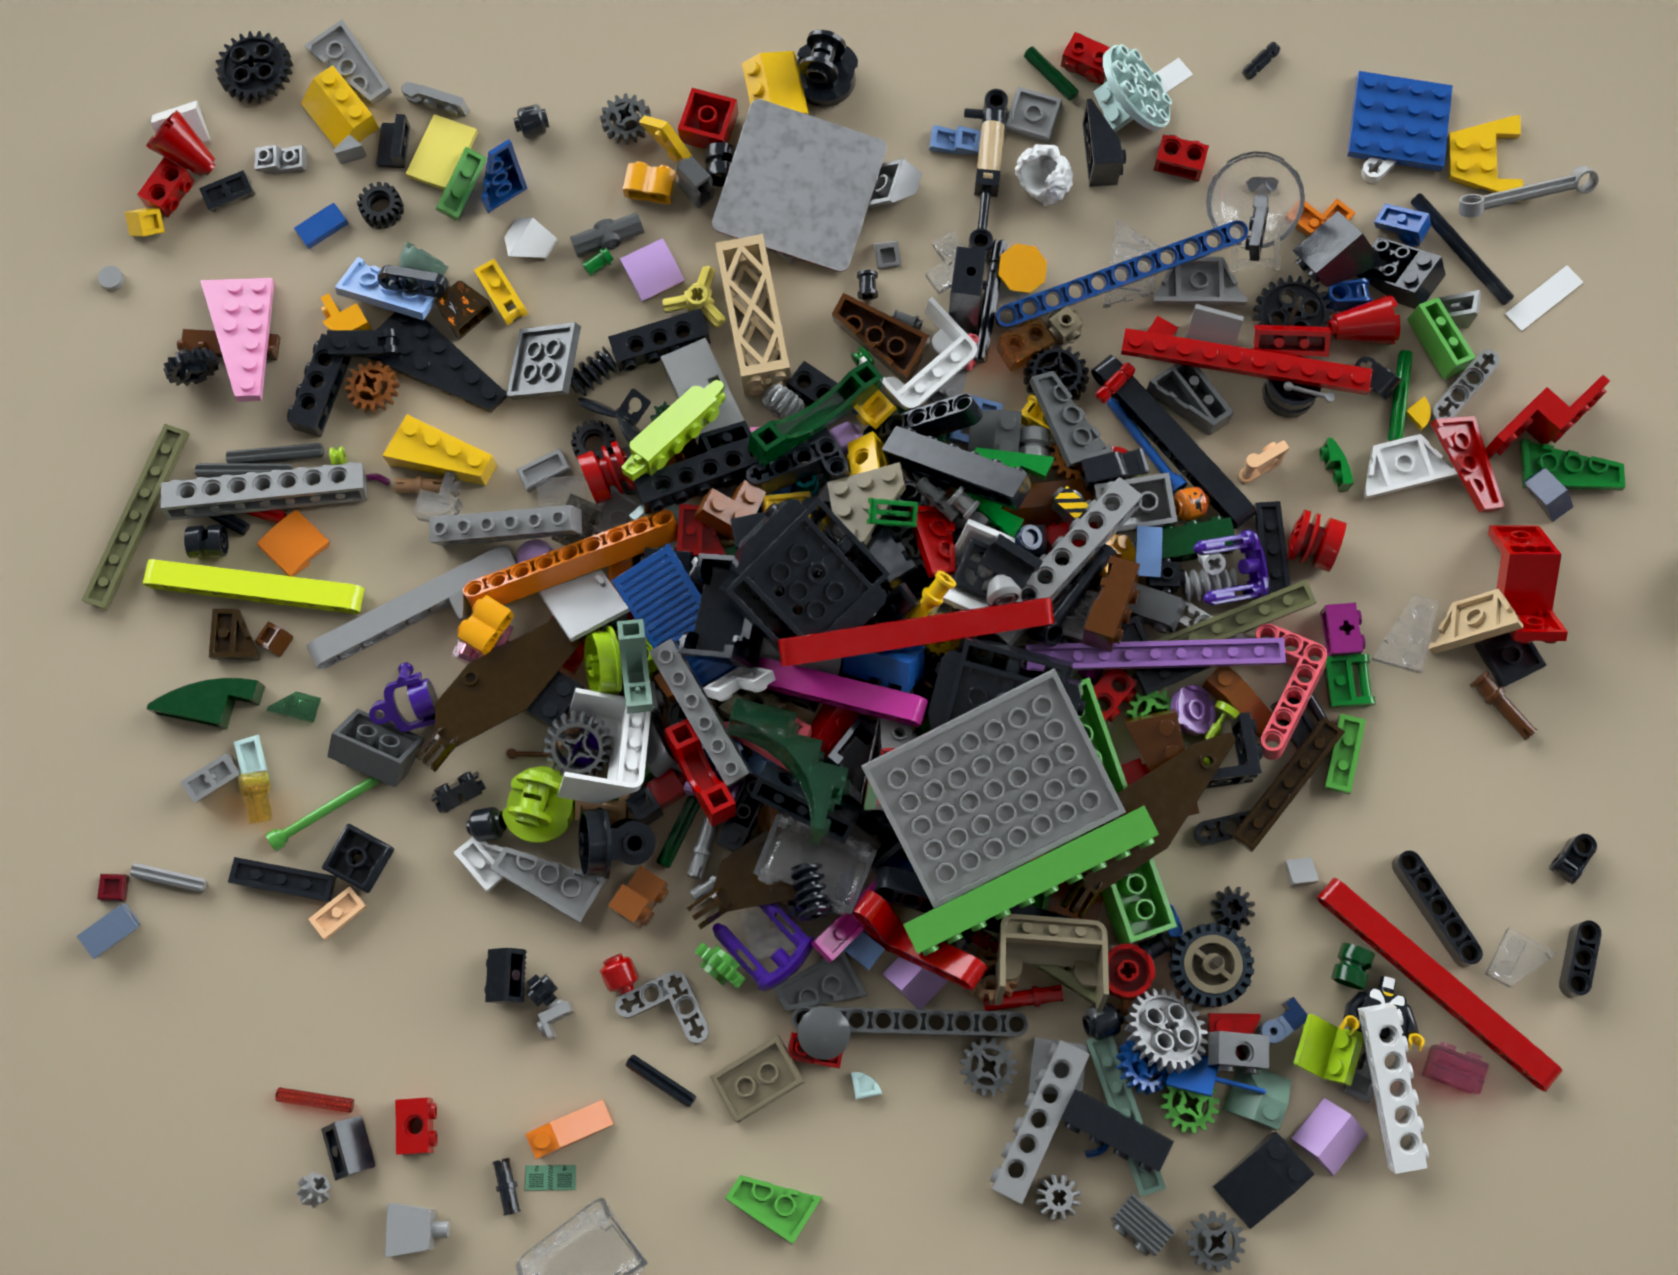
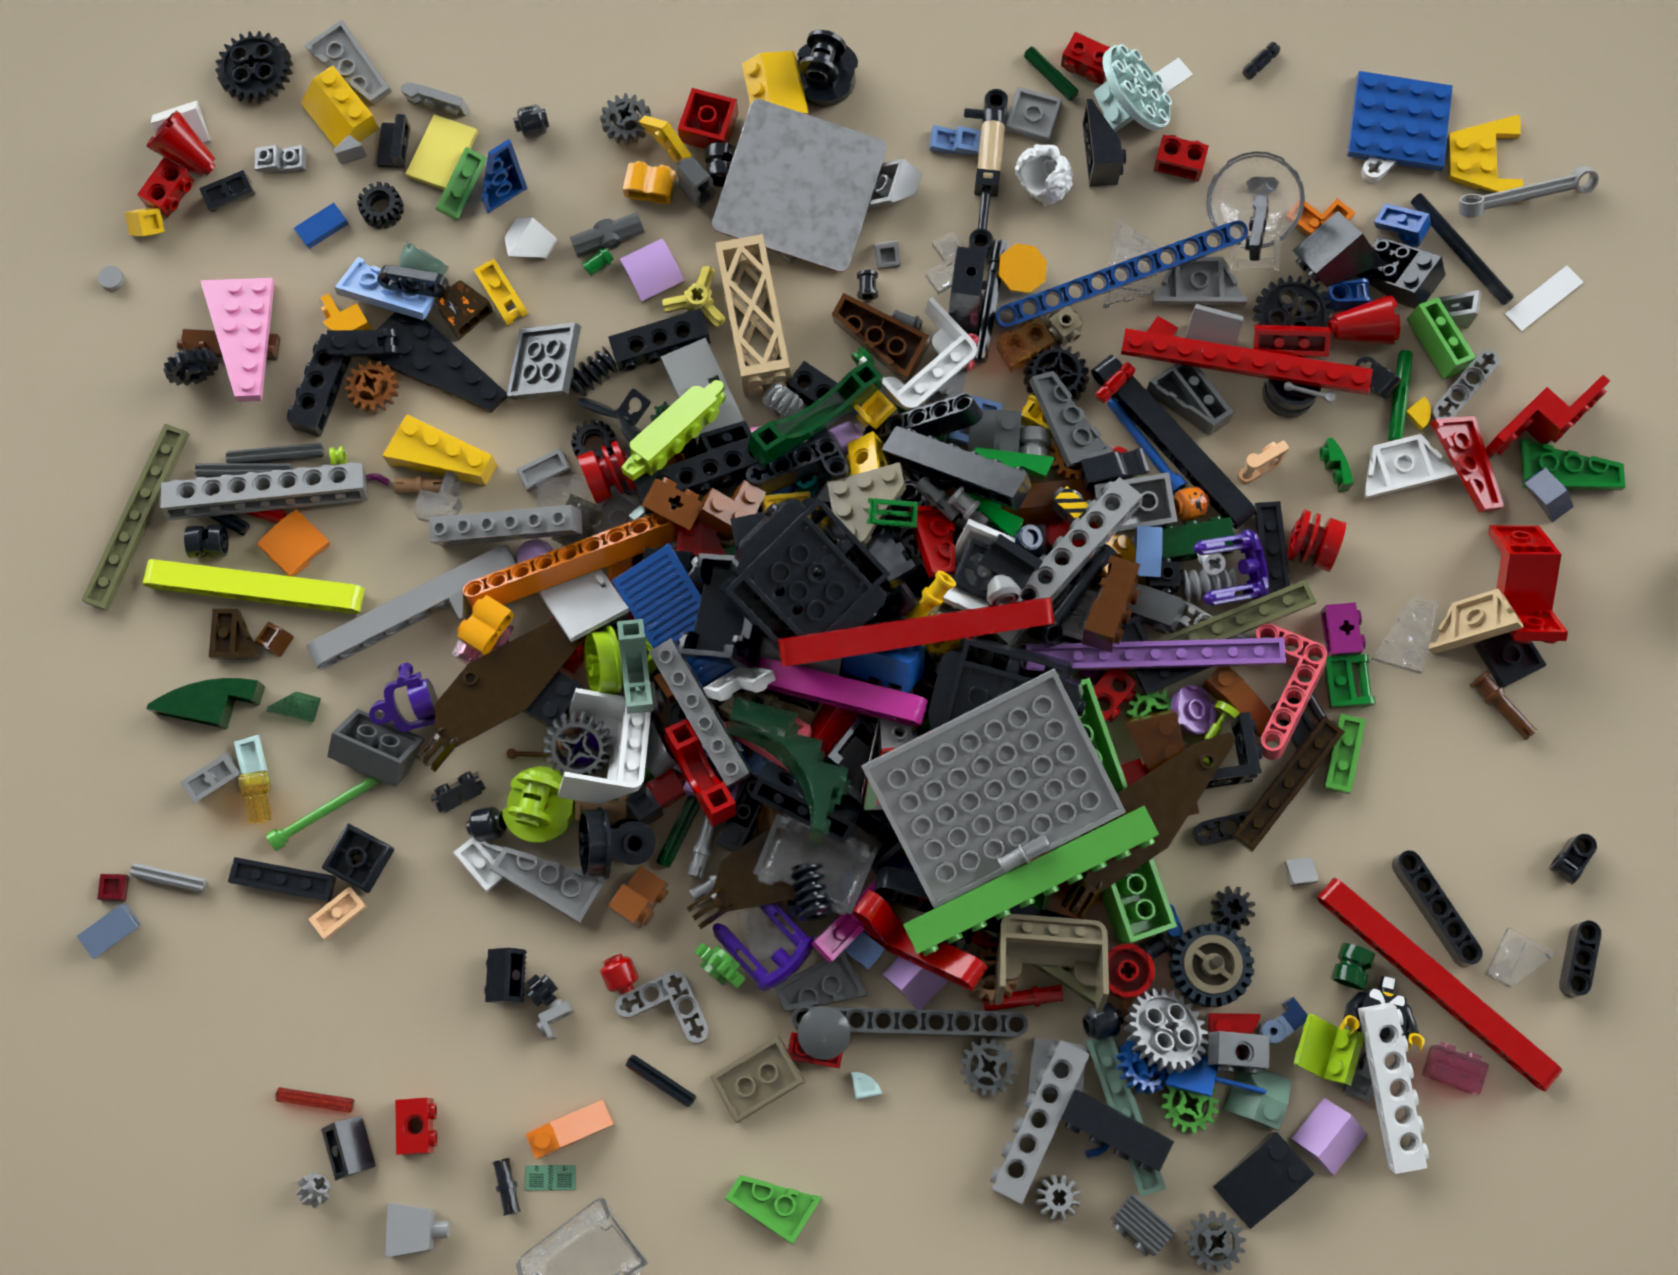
(658, 497): none -> dark orange brick
(1024, 853): none -> light grey axle

